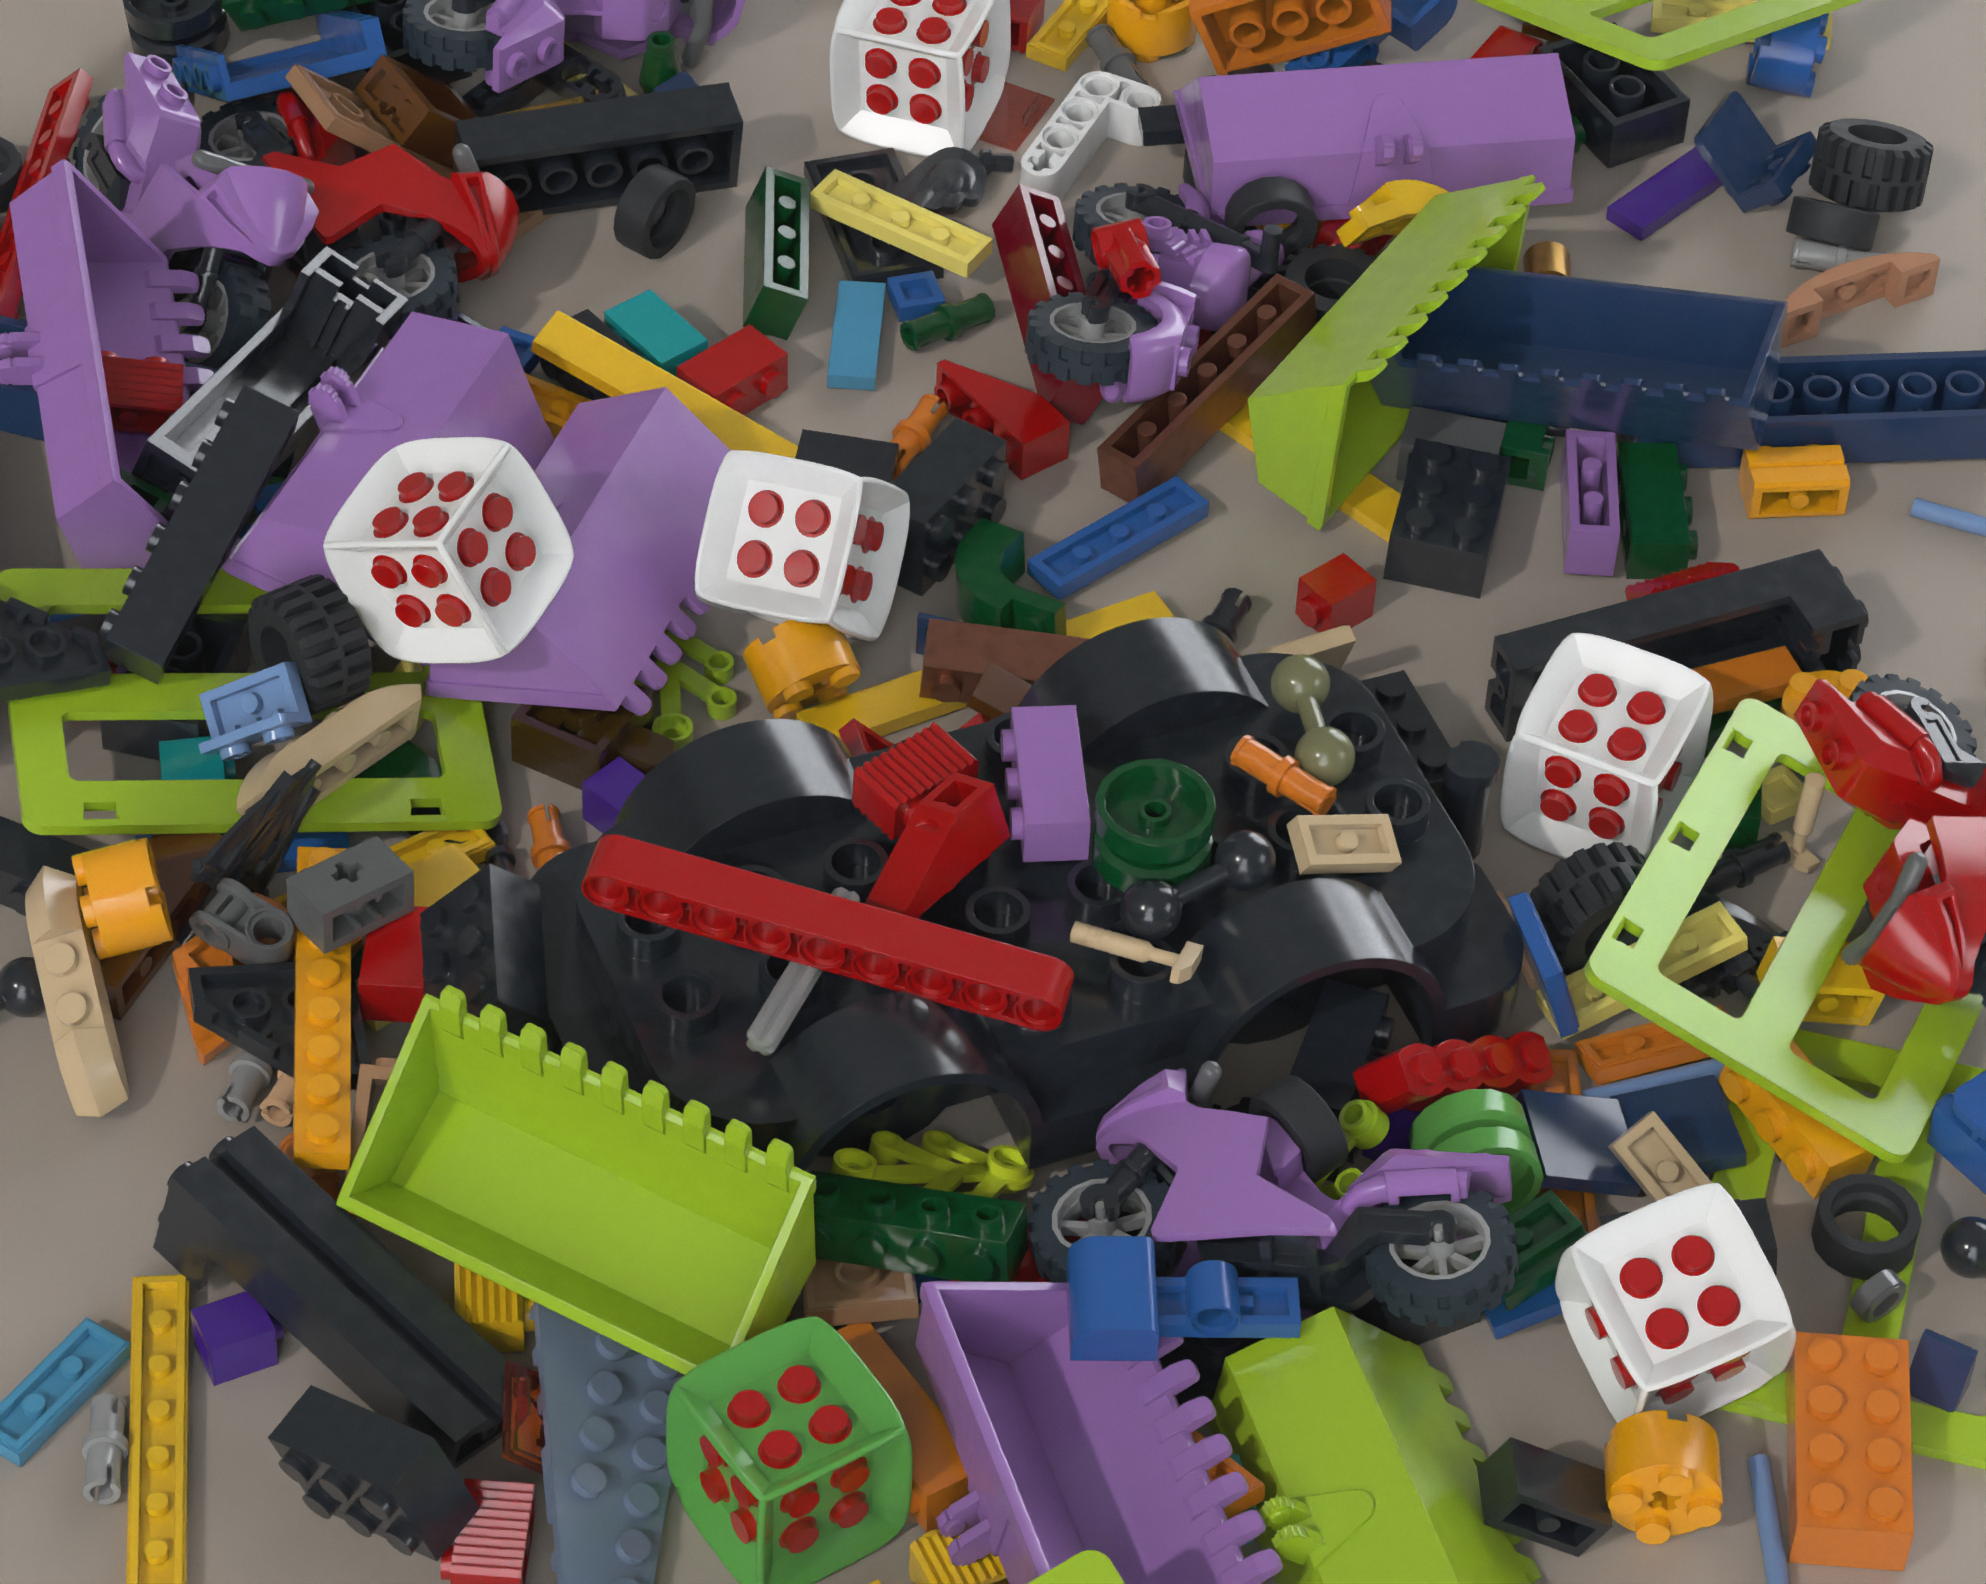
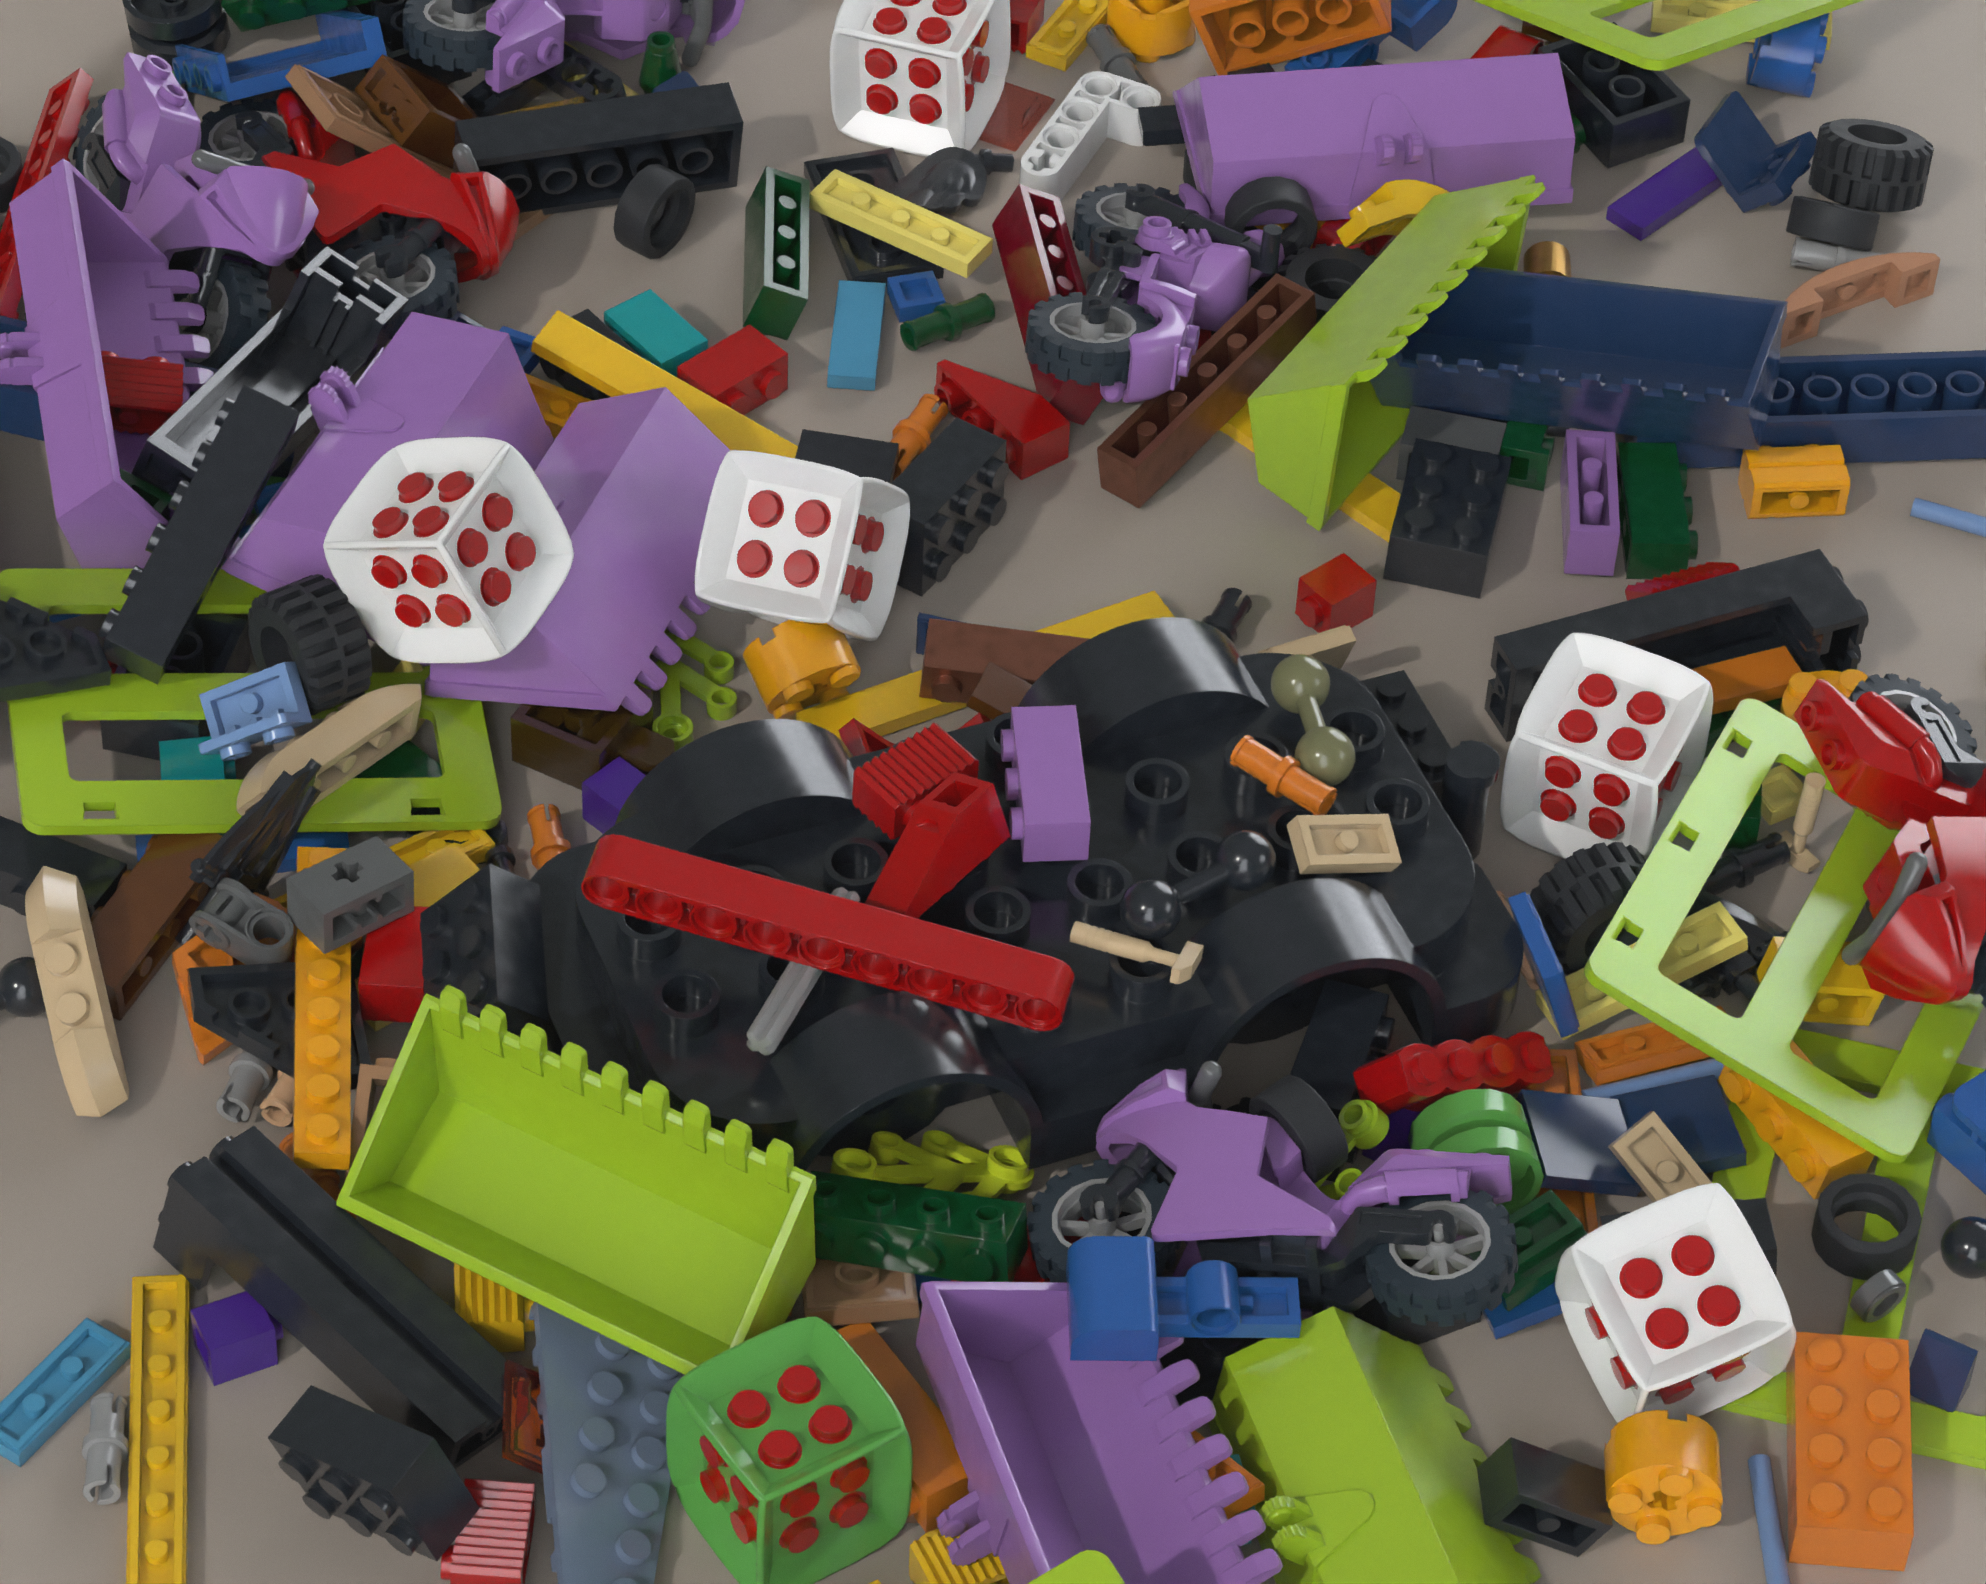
(122, 898): light orange brick -> none
(986, 568): dark green arch -> none
(1117, 538): blue plate -> none
(1126, 253): red piece -> none
(1152, 823): dark green wheel -> none

